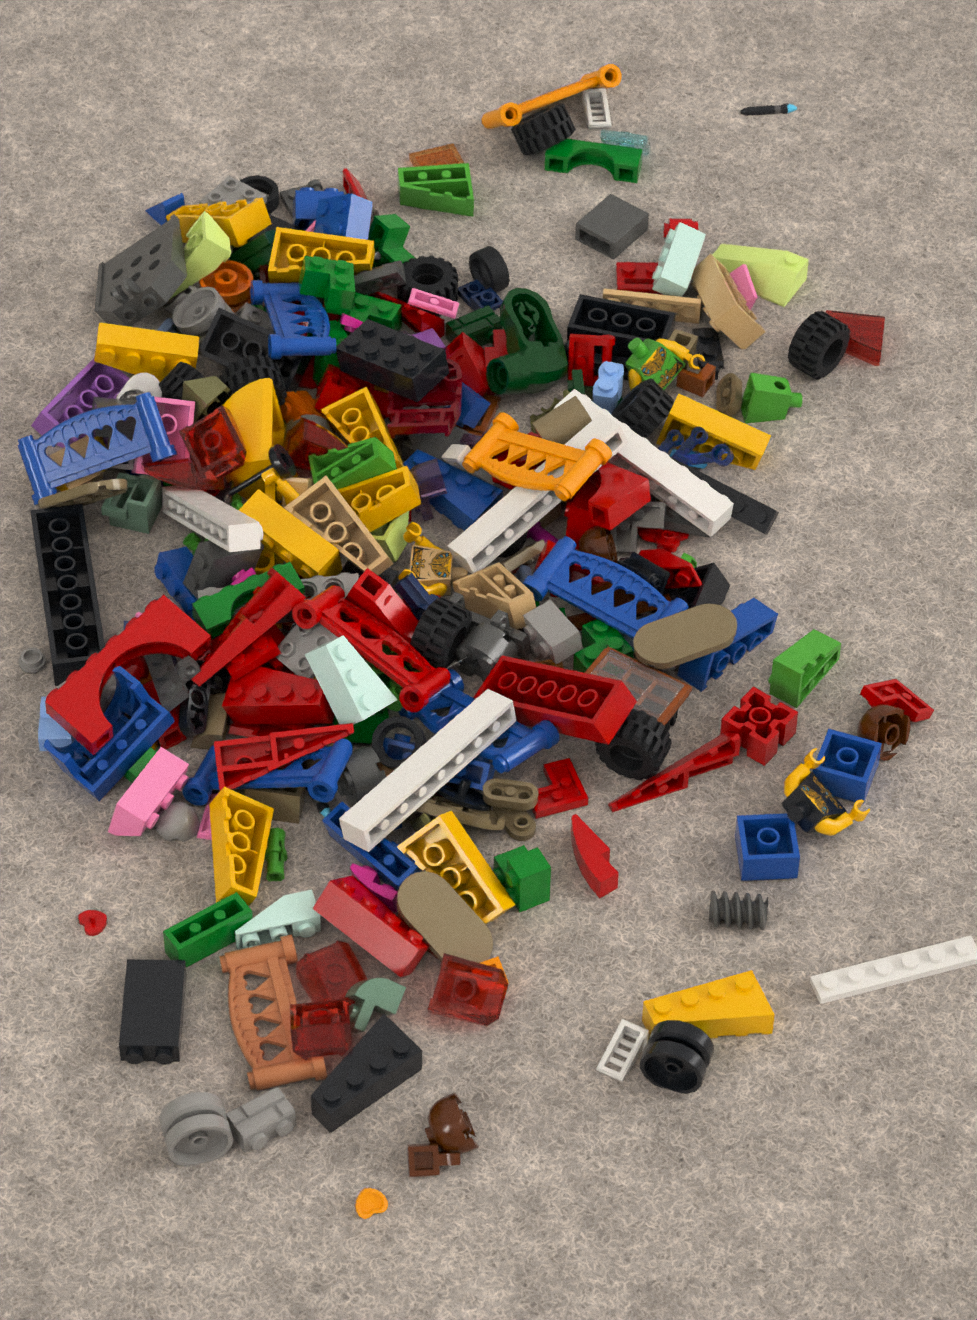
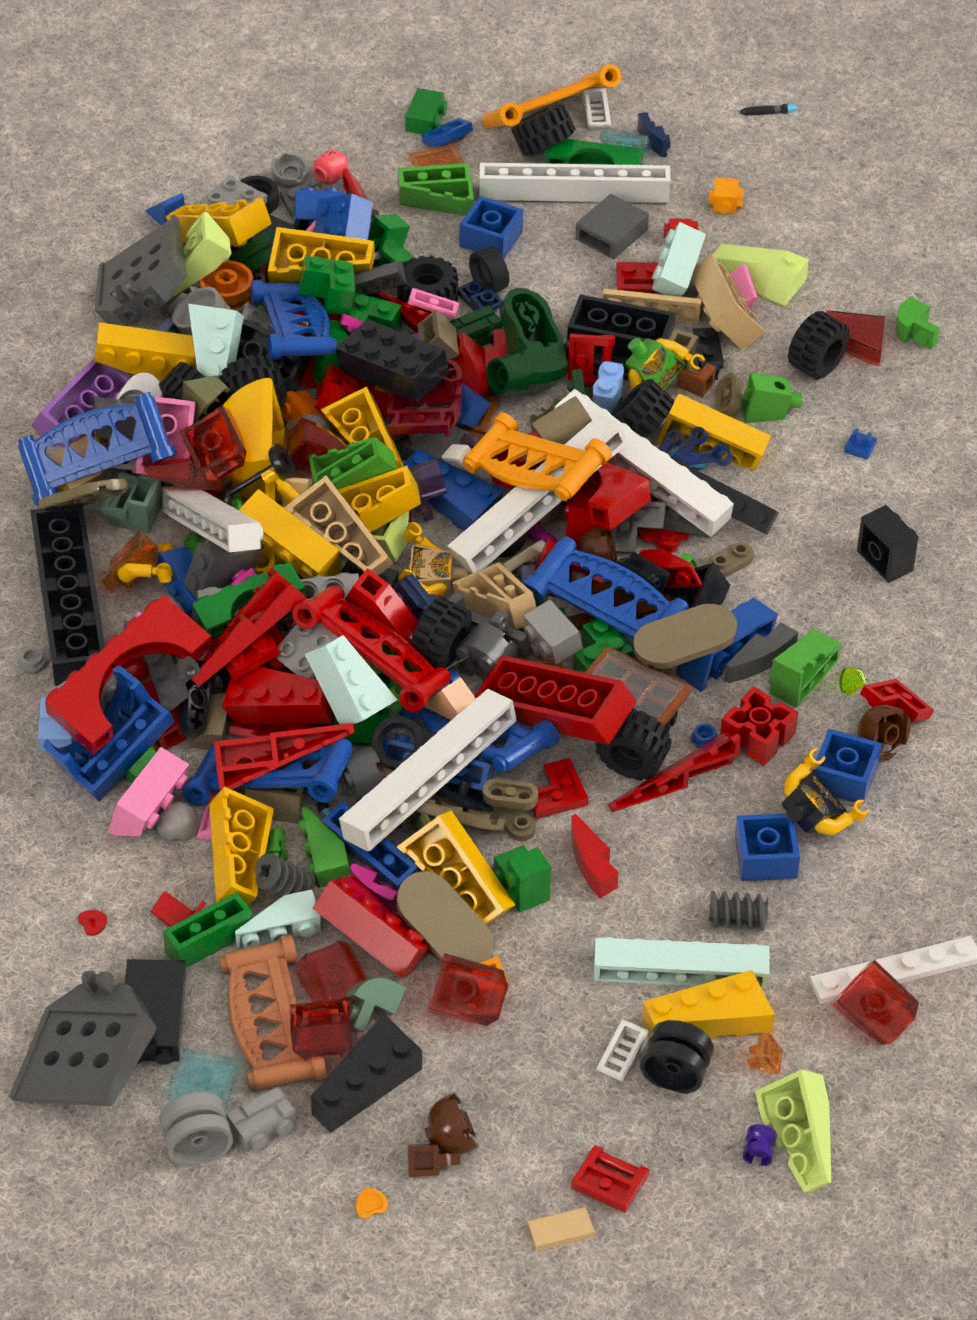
(85, 1045): none -> dark grey hinge
(136, 561): none -> clear orange torso
(172, 911): none -> red bracket
(205, 1073): none -> clear light blue plate
(215, 337): none -> light aqua wedge
(281, 876): none -> dark grey piece
(289, 170): none -> light grey hair
(325, 848): none -> bright green slope
(329, 166): none -> coral head
(425, 111): none -> green brick
(439, 332): none -> dark tan brick
(447, 132): none -> blue plate
(451, 699): none -> light nougat slope
(491, 225): none -> blue brick
(560, 1229): none -> tan tile
(574, 182): none -> white brick
(607, 1185): none -> red plate
(658, 139): none -> dark blue slope
(676, 961): none -> light aqua brick
(703, 730): none -> blue plate
(726, 196): none -> light orange brick
(732, 558): none -> dark tan plate
(759, 653): none -> dark grey slope
(759, 1143): none -> dark purple wheel
(767, 1054): none -> clear orange tile
(801, 1118): none -> yellowish green wedge
(851, 679): none -> clear neon green piece
(860, 444): none -> blue tile
(877, 1004): none -> clear red slope
(887, 543): none -> black brick
(914, 324): none -> bright green brick

